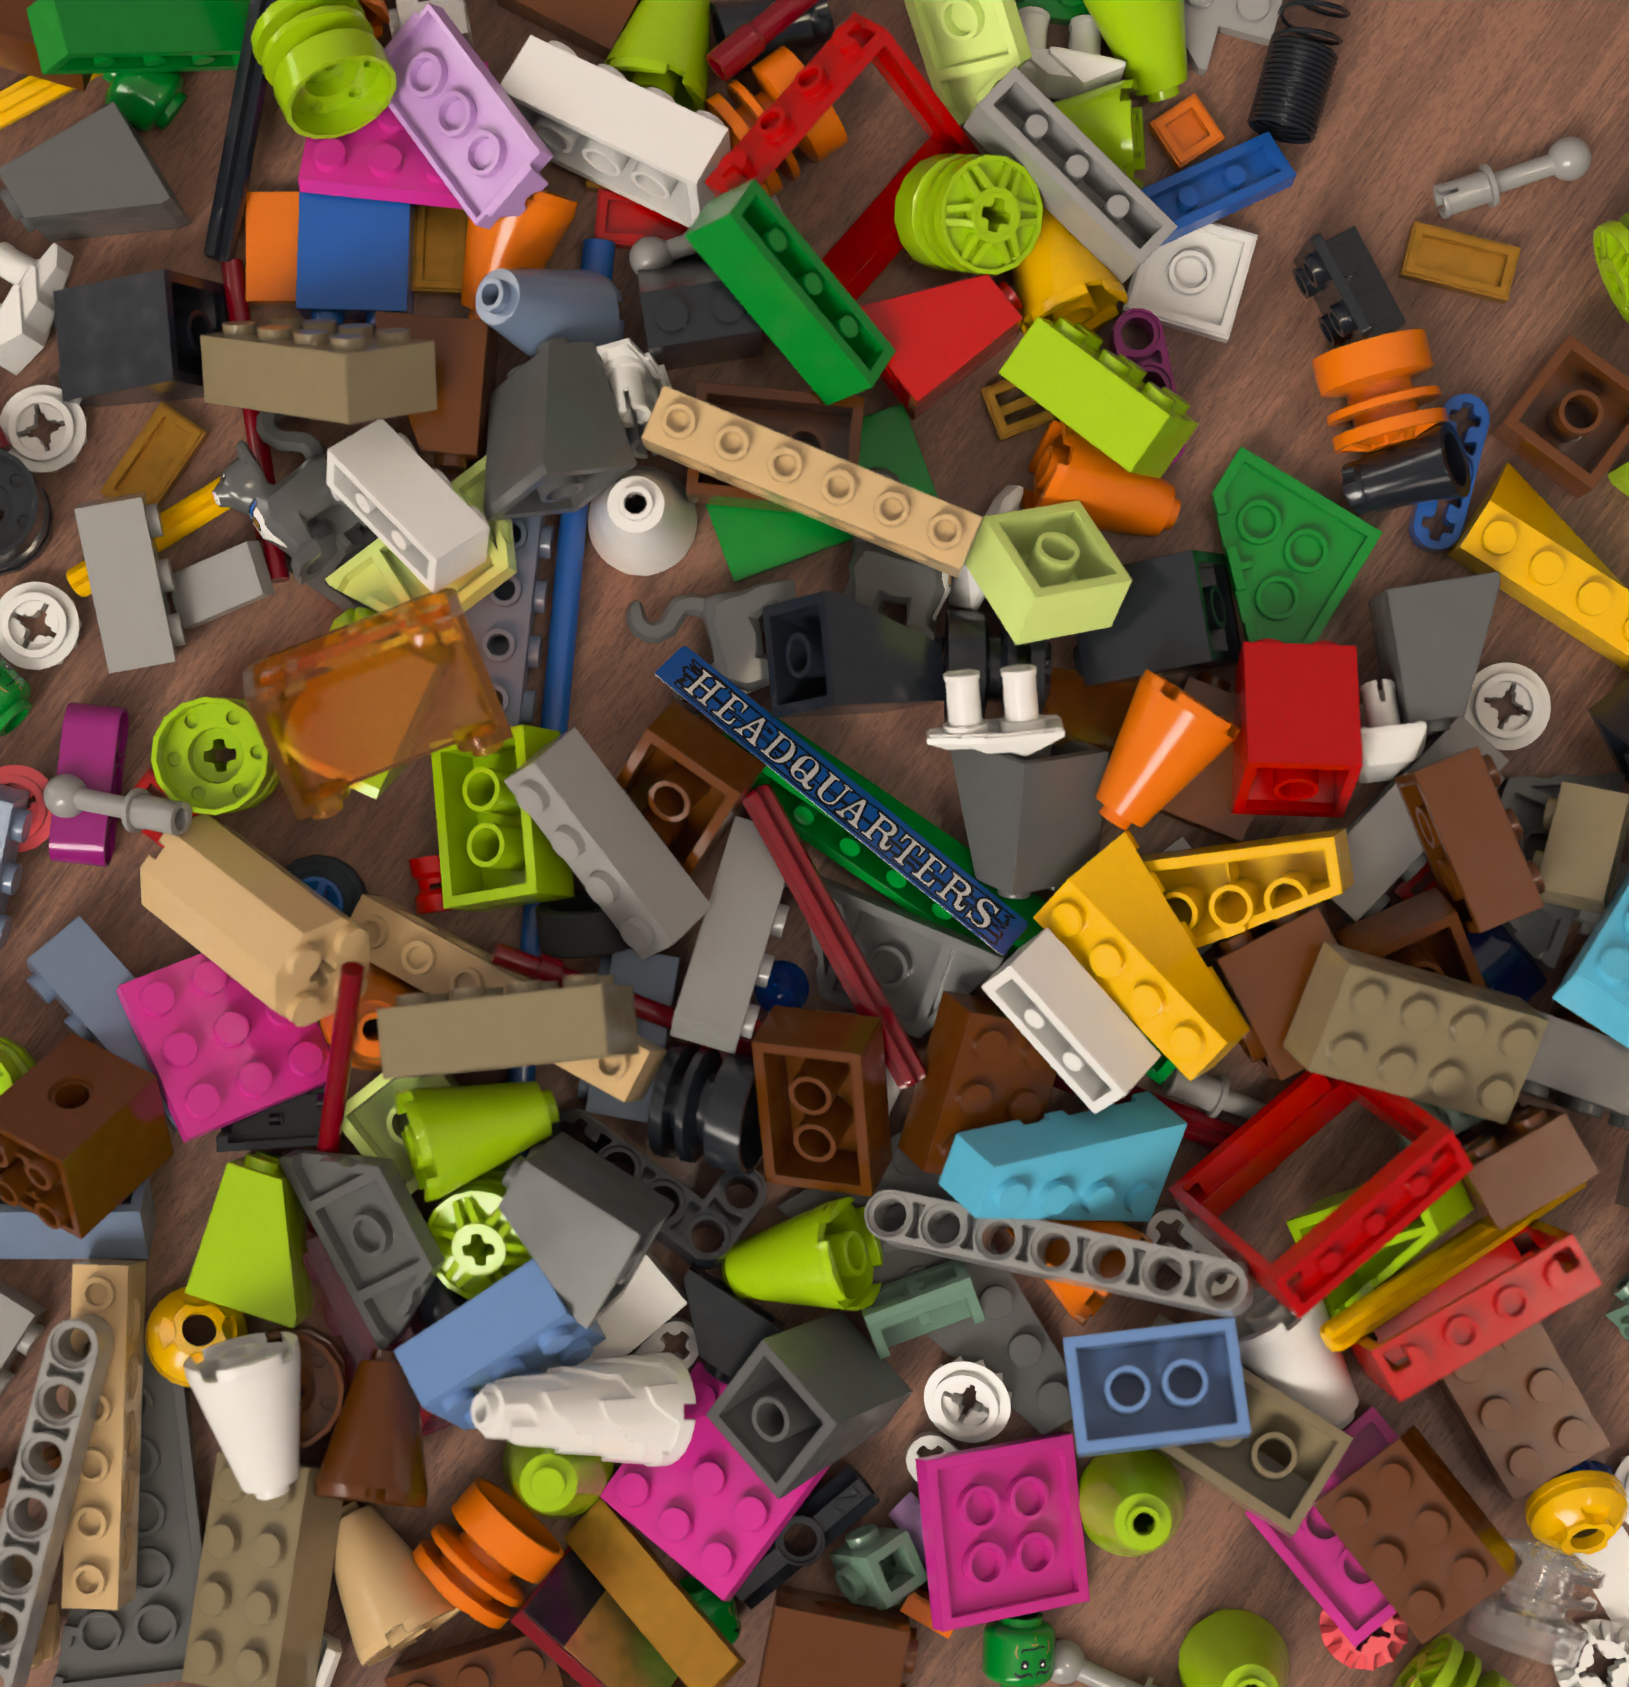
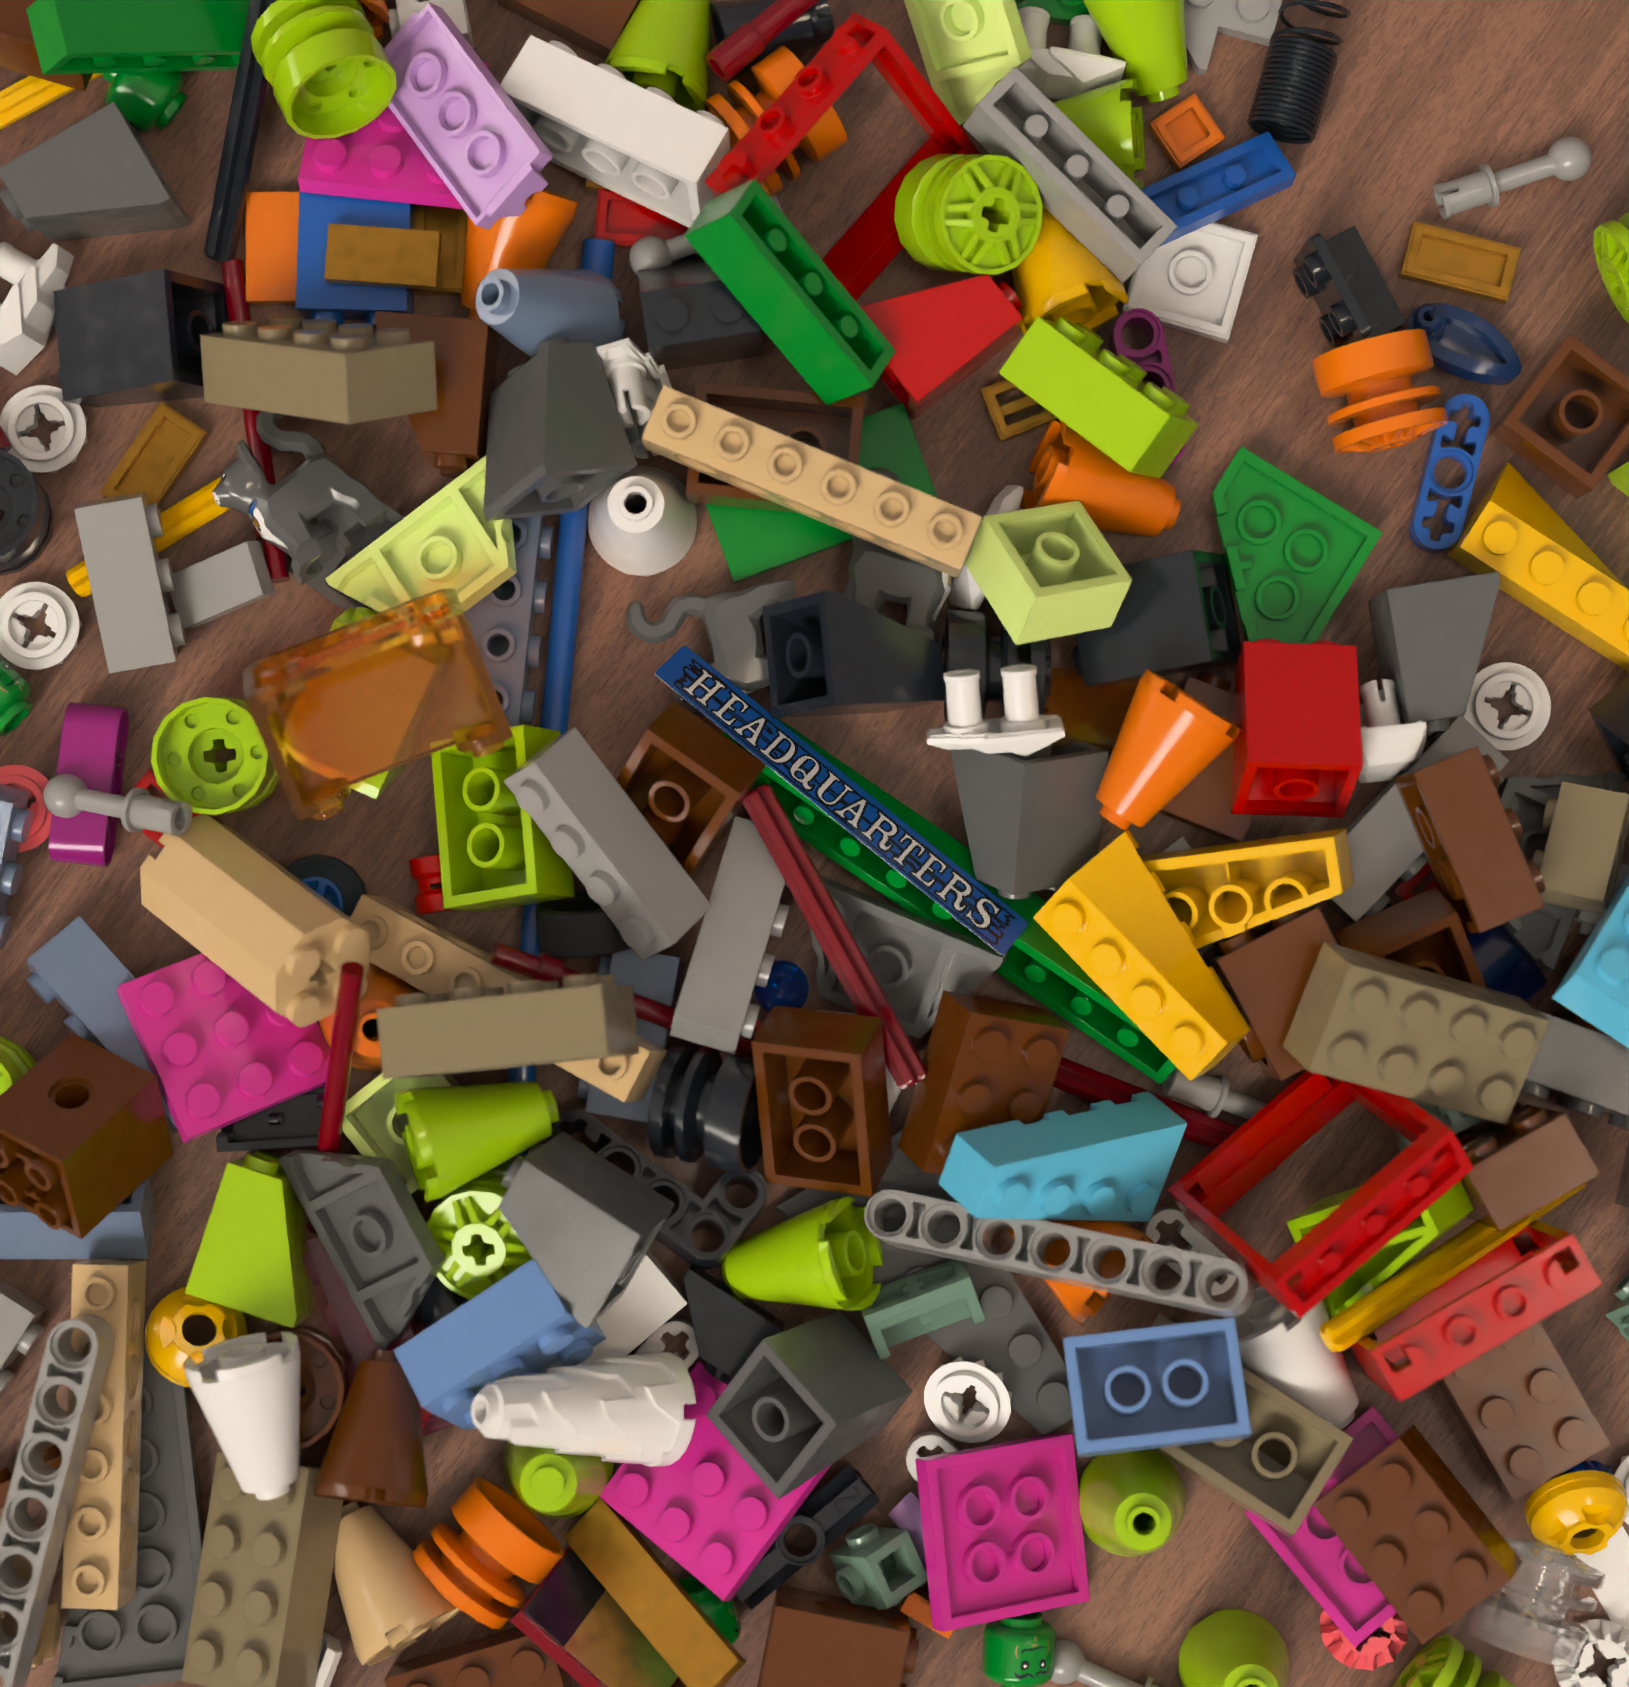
(383, 257): none -> pearl gold tile
(408, 504): white brick -> none
(1071, 1021): white brick -> none
(1409, 473): black plant -> none
(1466, 344): none -> dark blue arm

